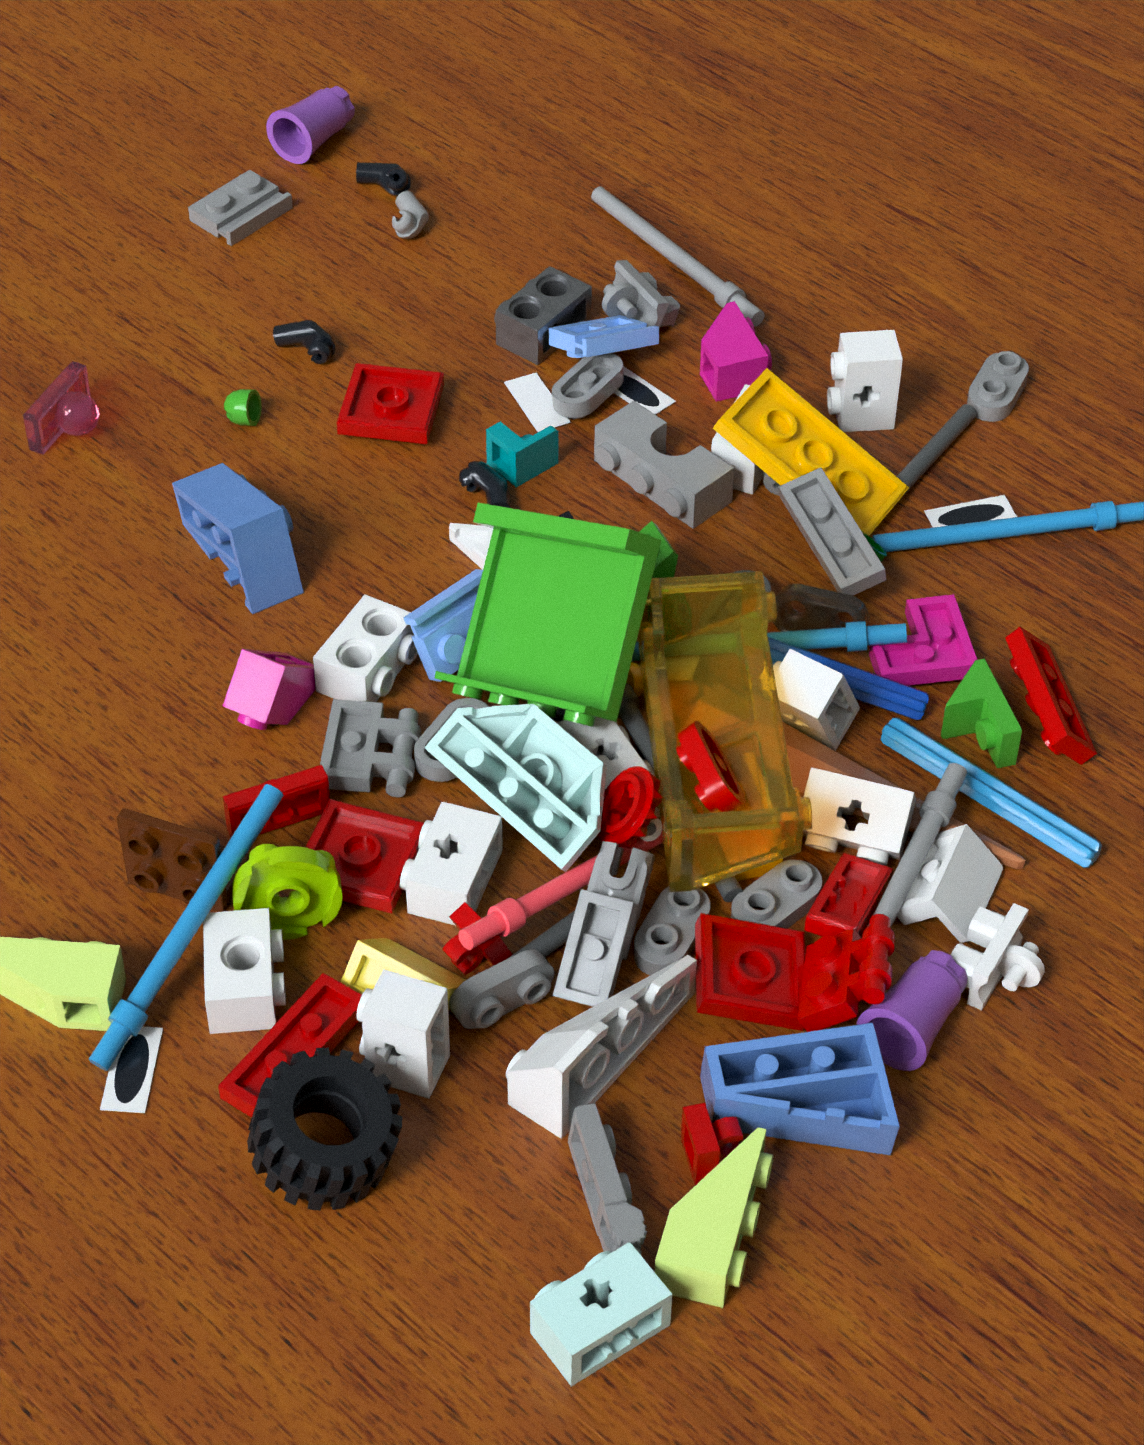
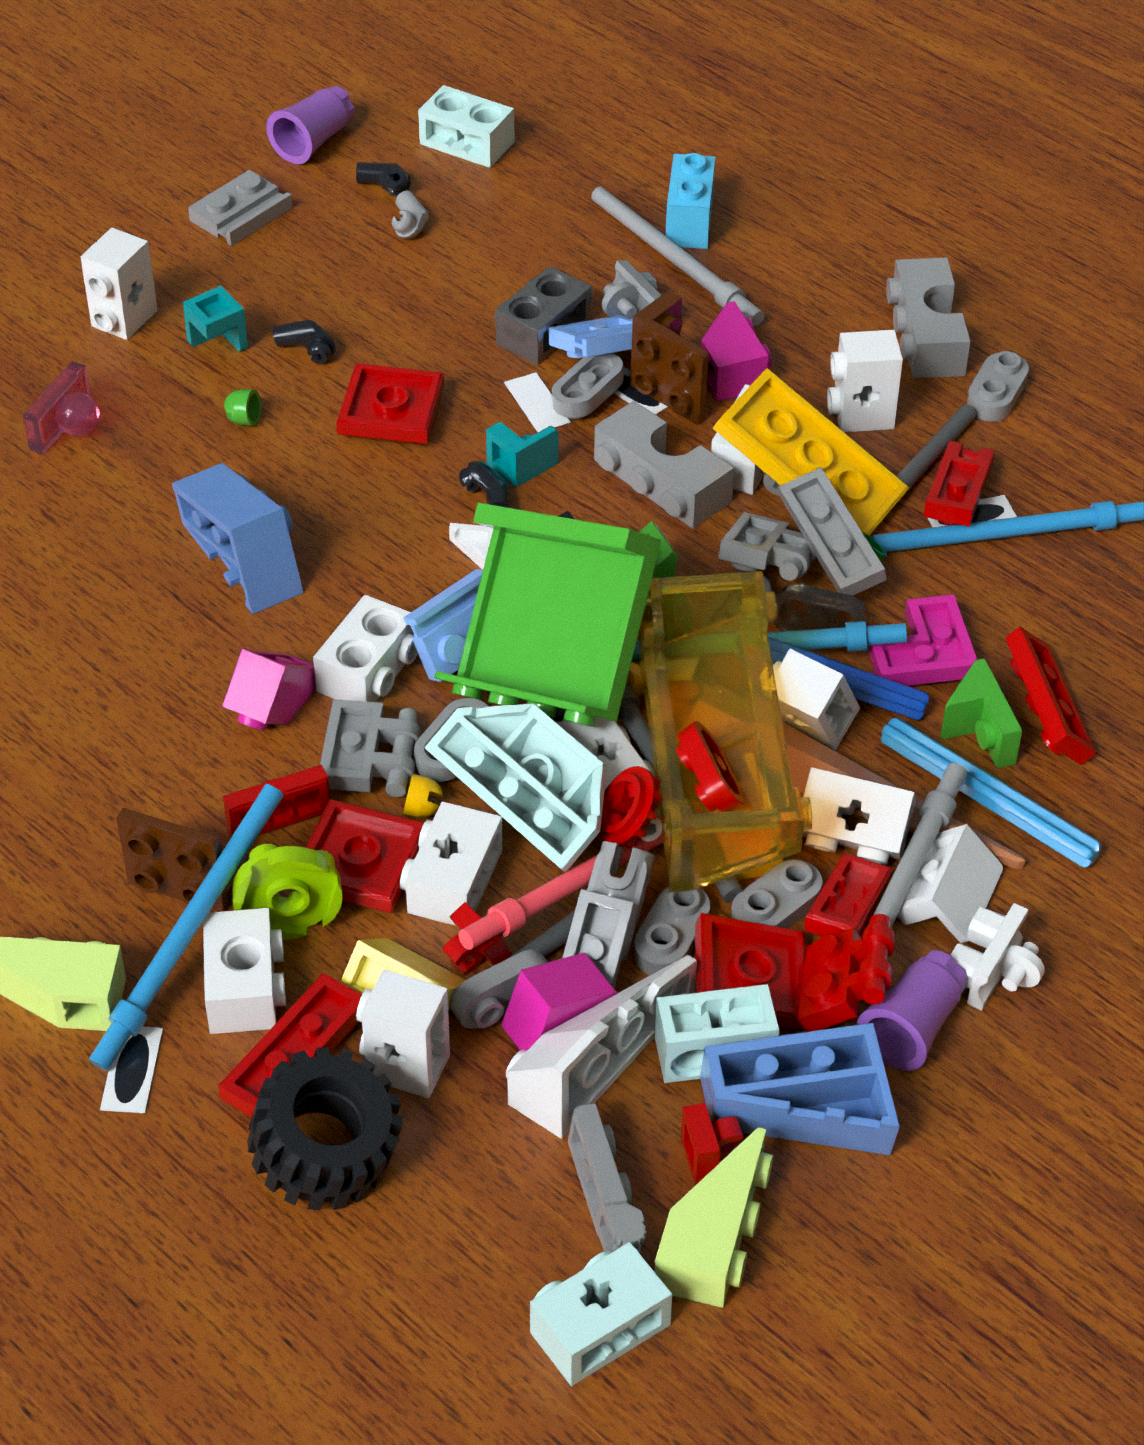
(119, 283): none -> white brick
(215, 315): none -> teal panel
(416, 801): none -> yellow hinge
(466, 126): none -> light aqua brick
(552, 995): none -> dark pink slope
(667, 363): none -> reddish brown bracket
(690, 200): none -> medium azure brick
(705, 1019): none -> light aqua brick
(764, 541): none -> light grey plate
(931, 335): none -> light grey arch
(958, 484): none -> red plate

